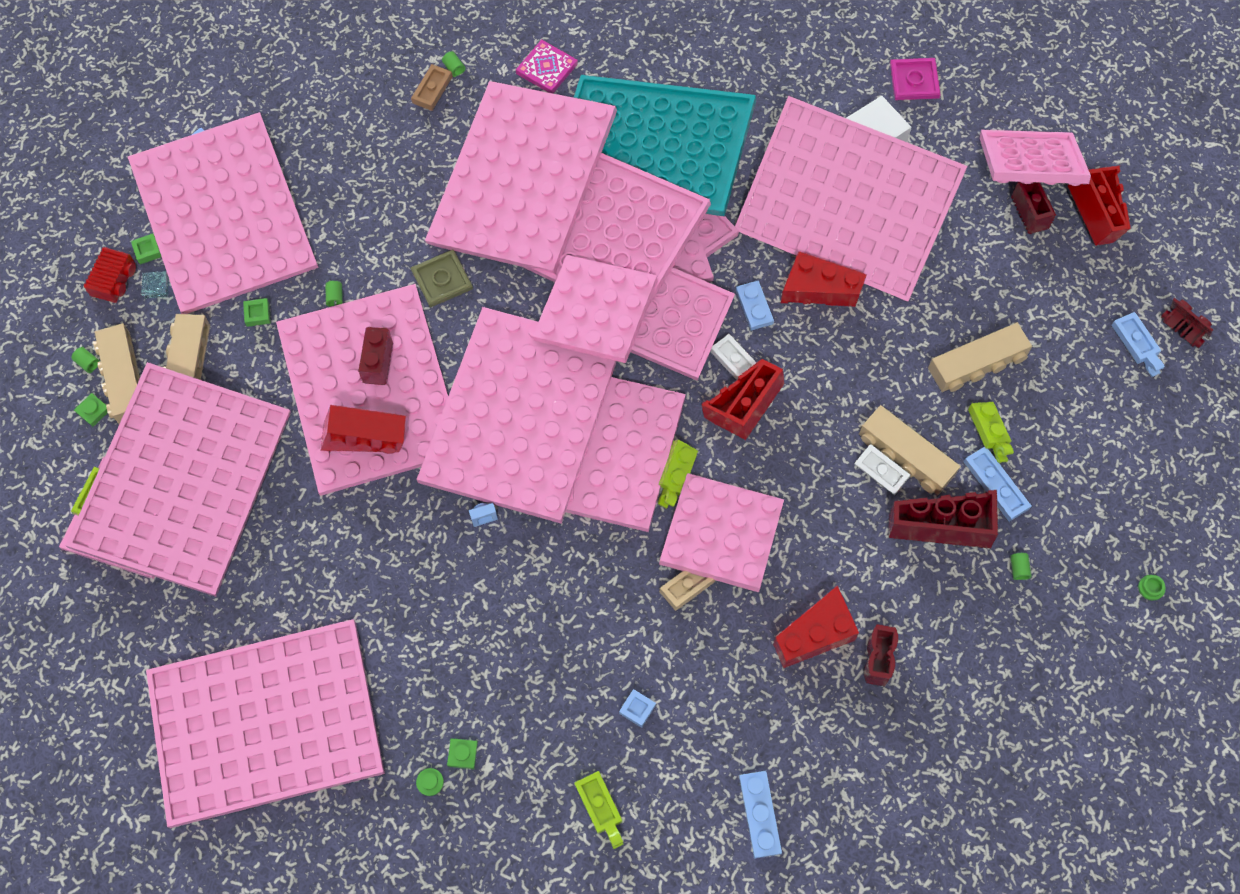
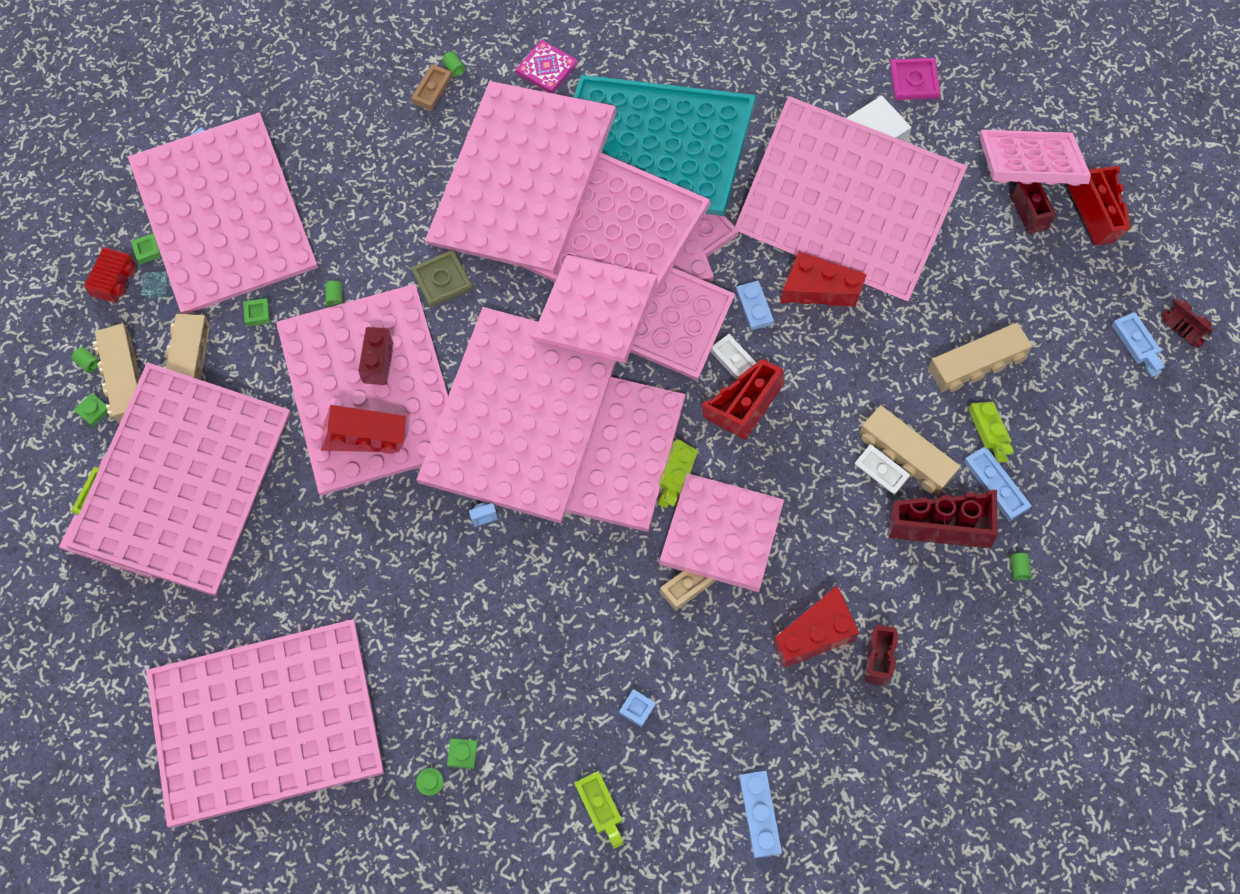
(1151, 587): bright green plate -> none

